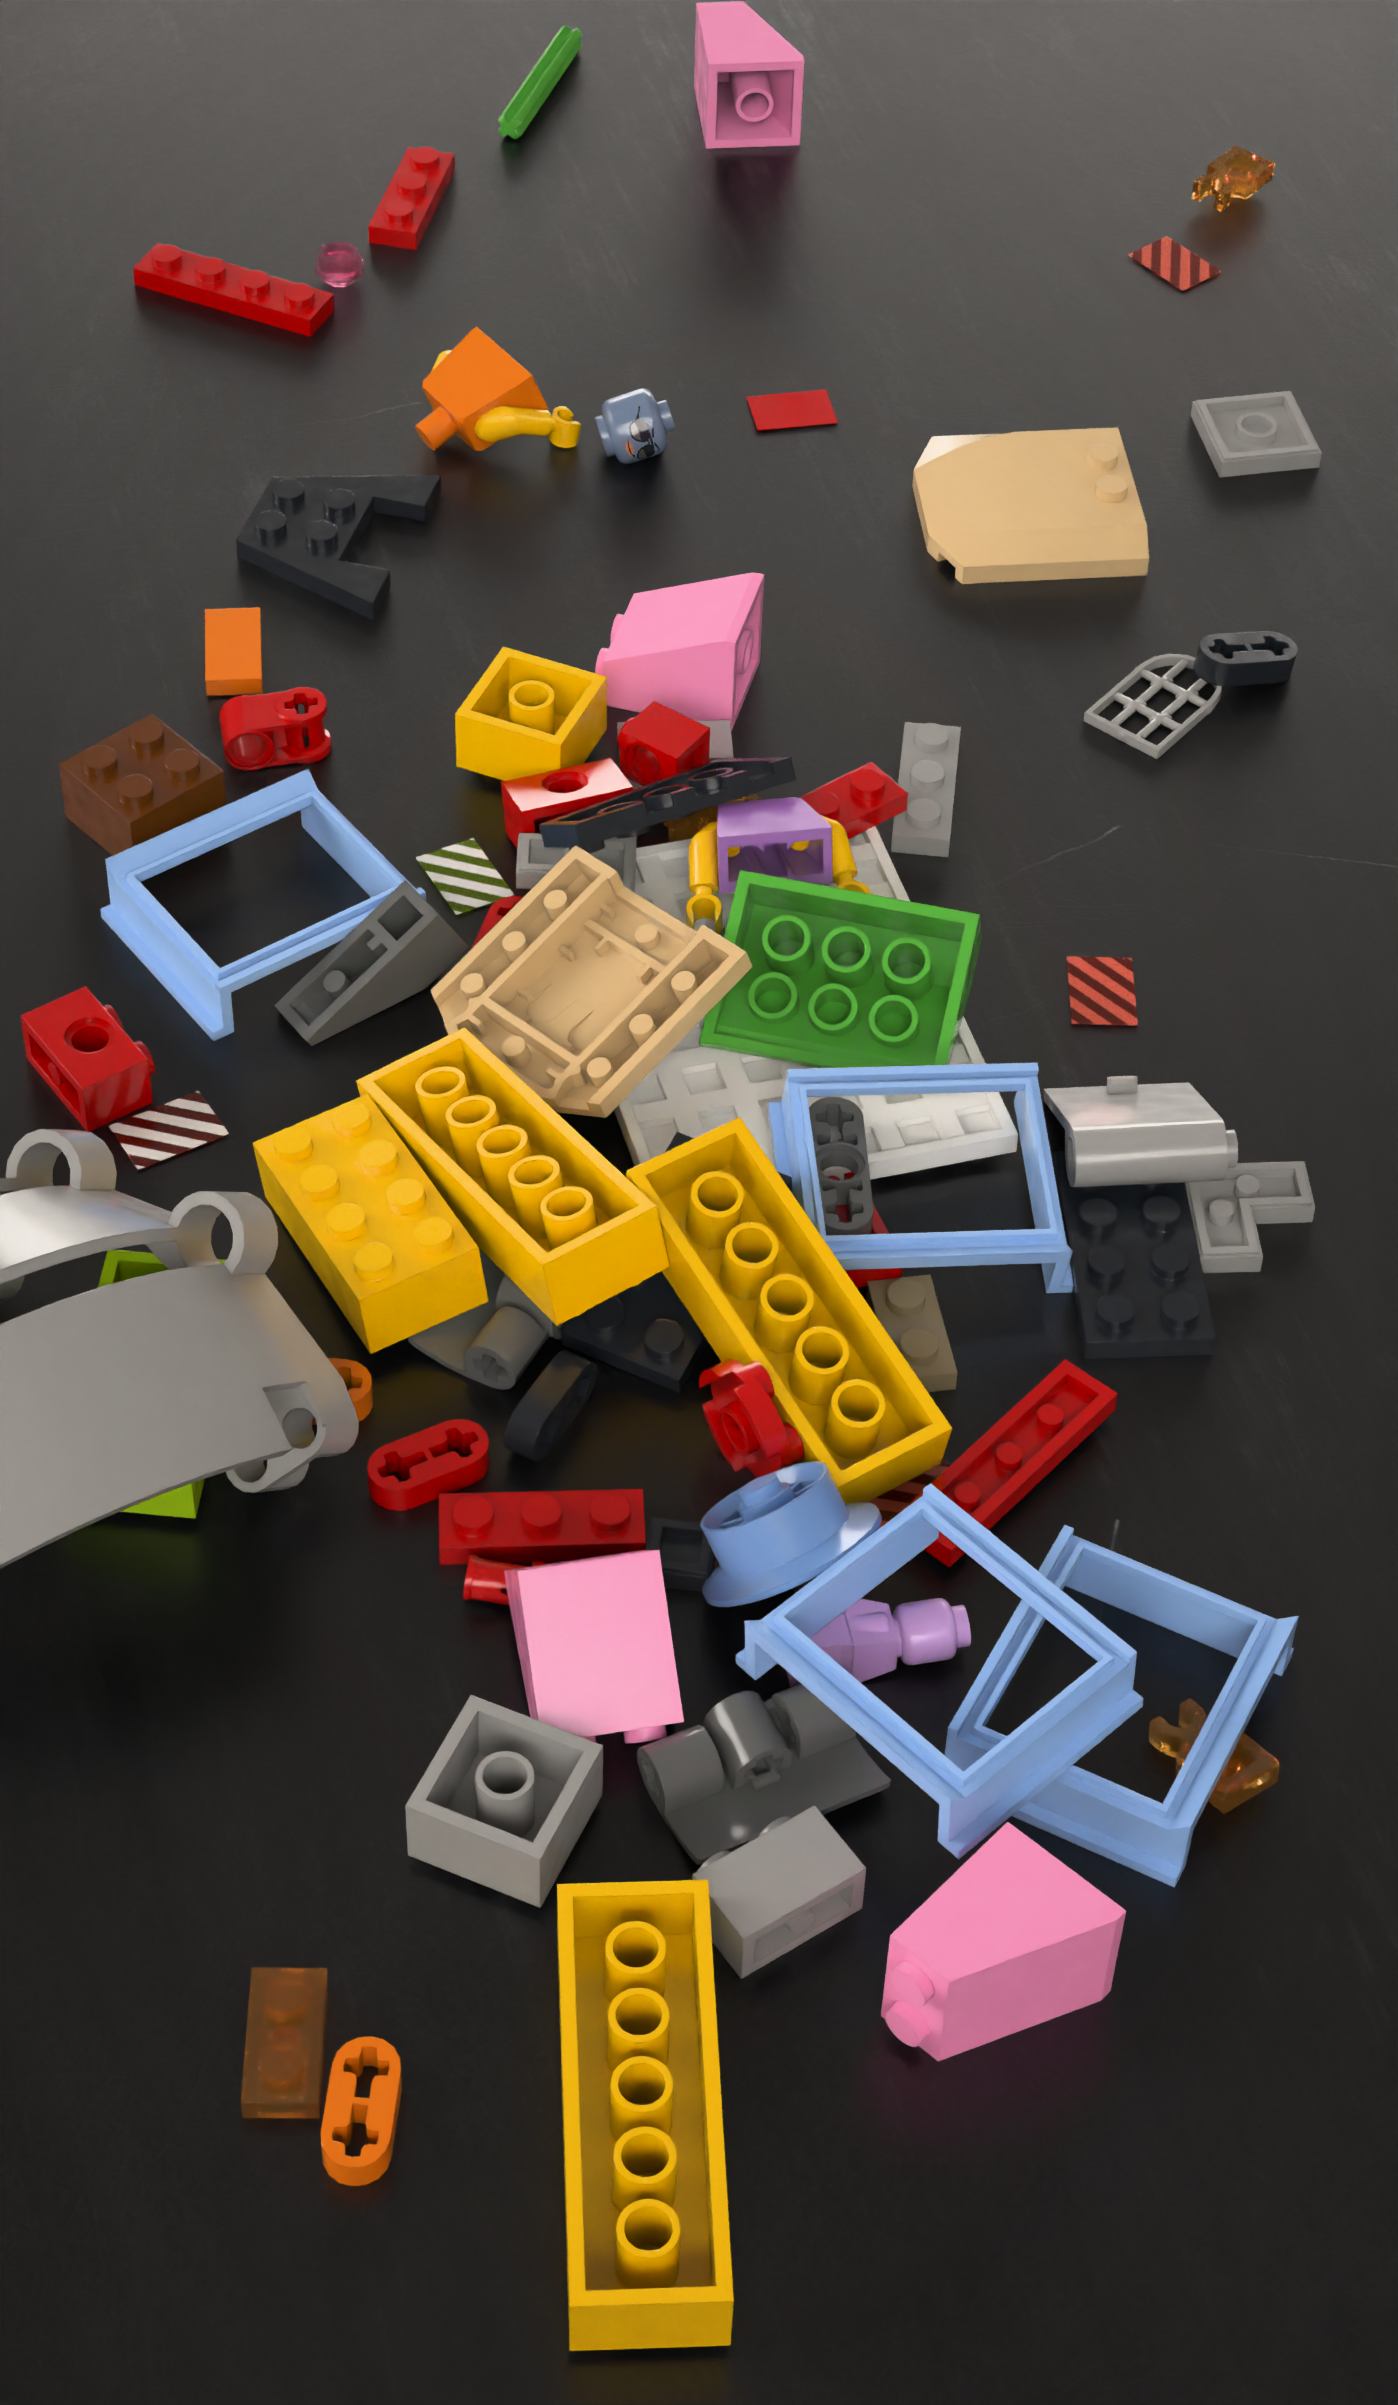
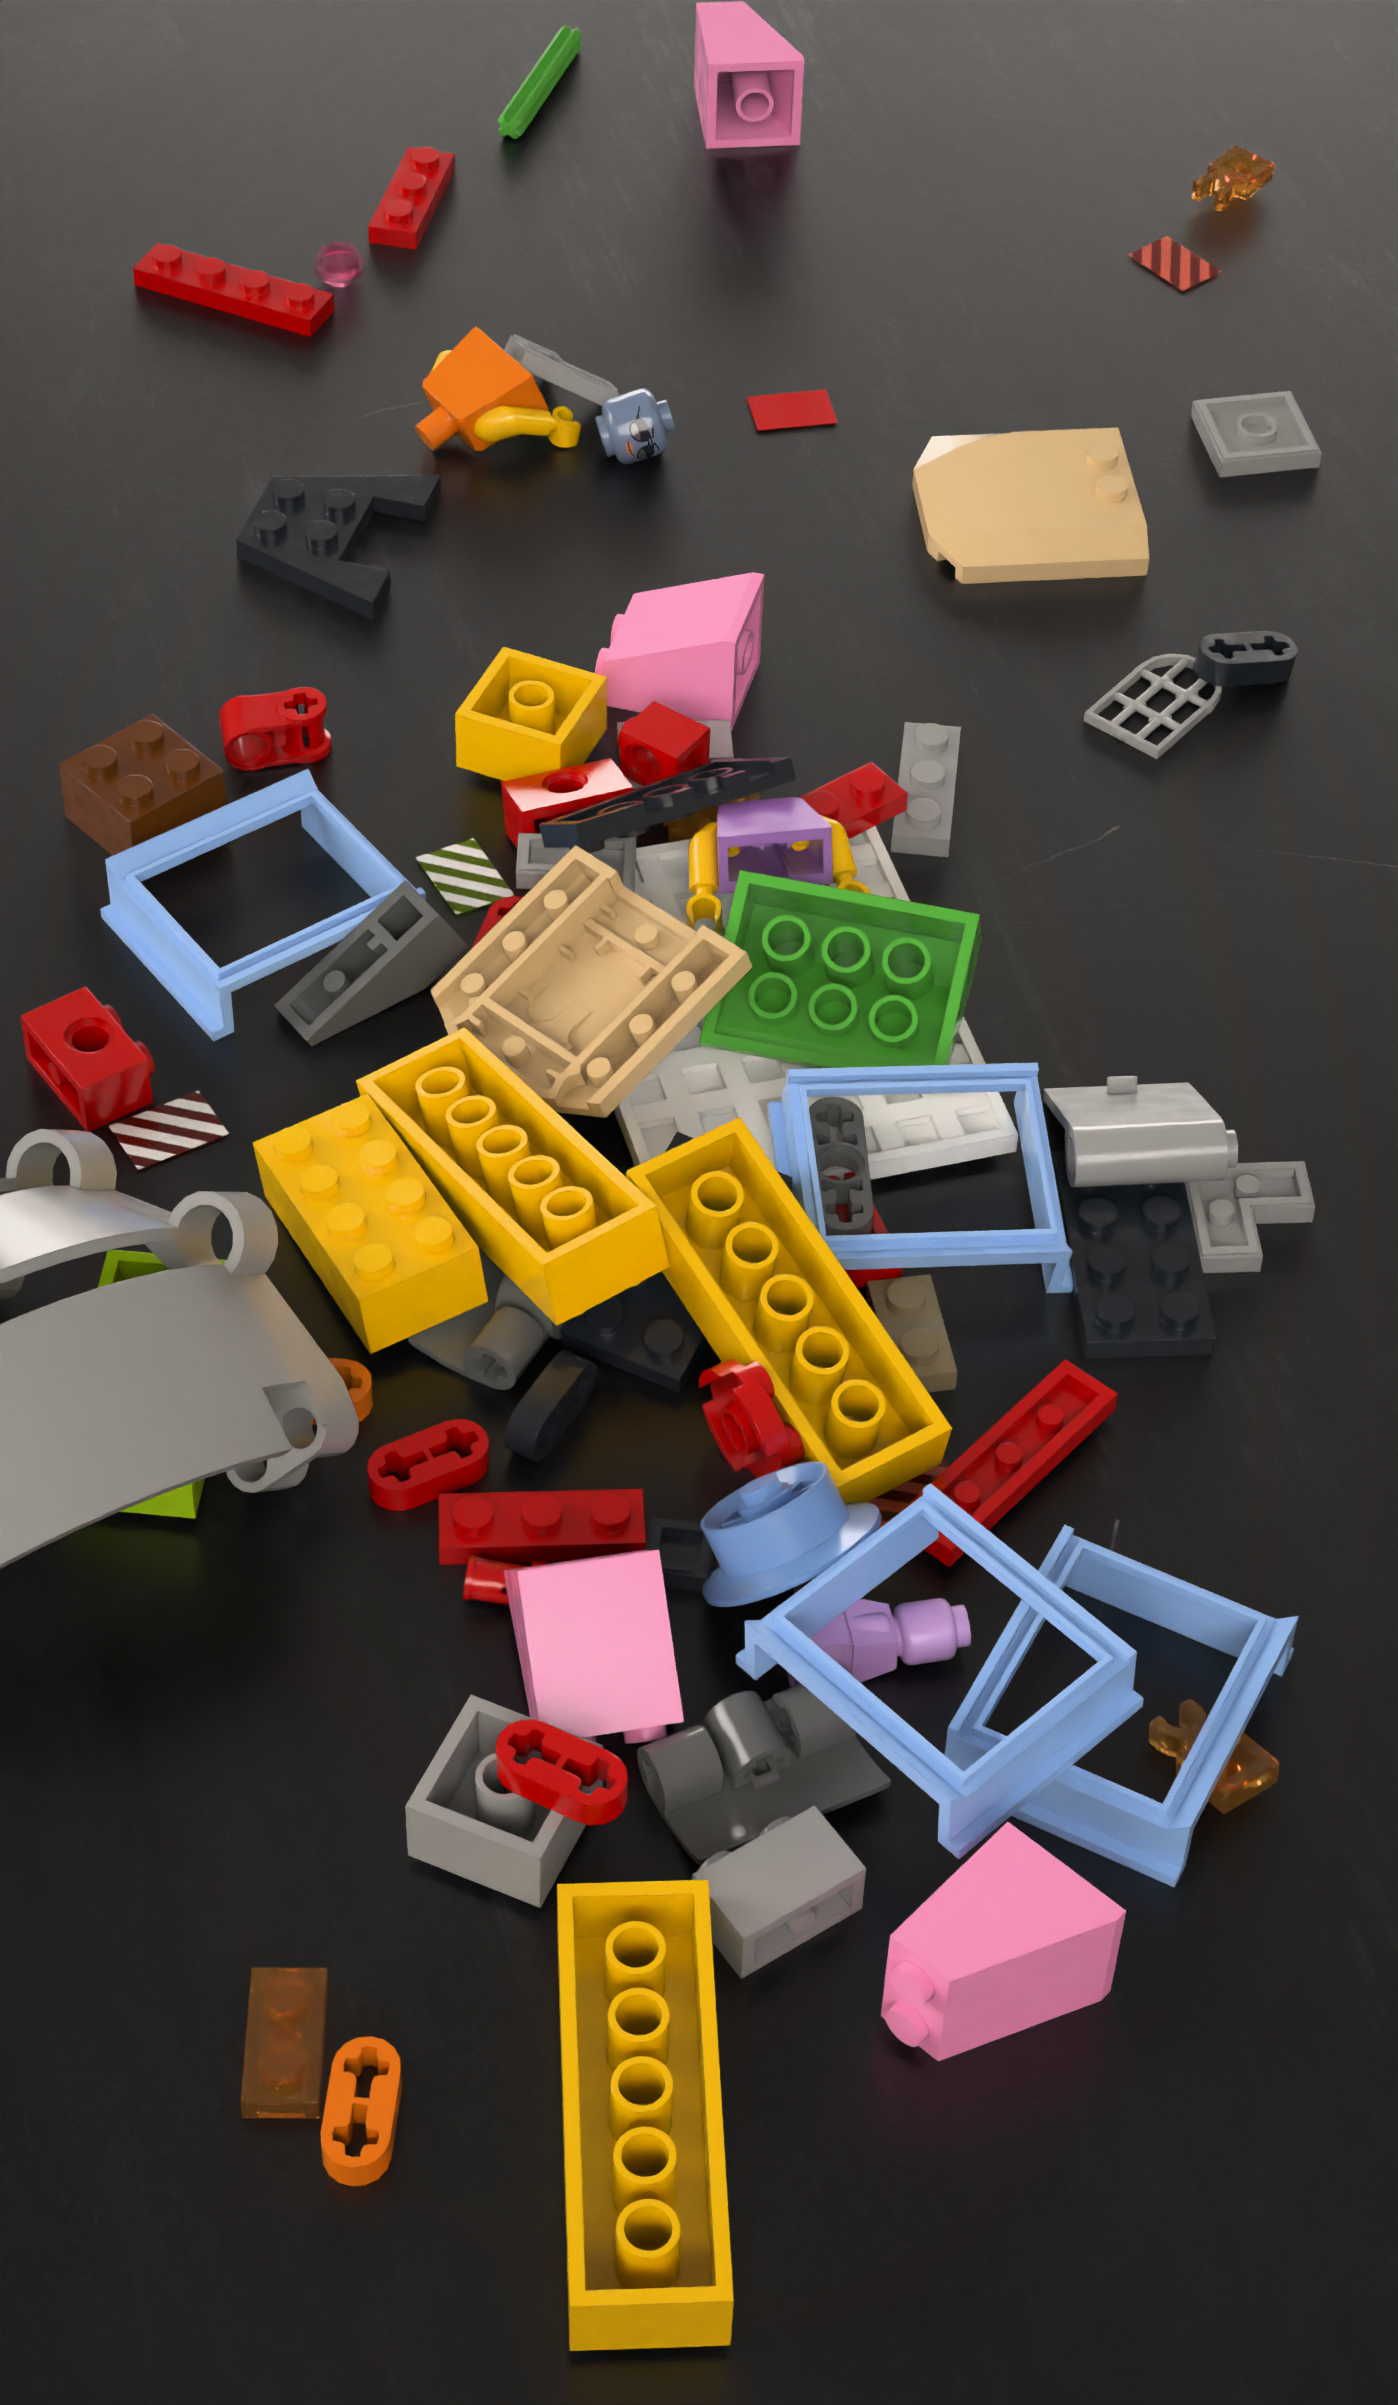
(233, 651): orange tile -> none
(553, 369): none -> light grey tile
(563, 1770): none -> red beam
(1102, 990): clear red sticker -> none

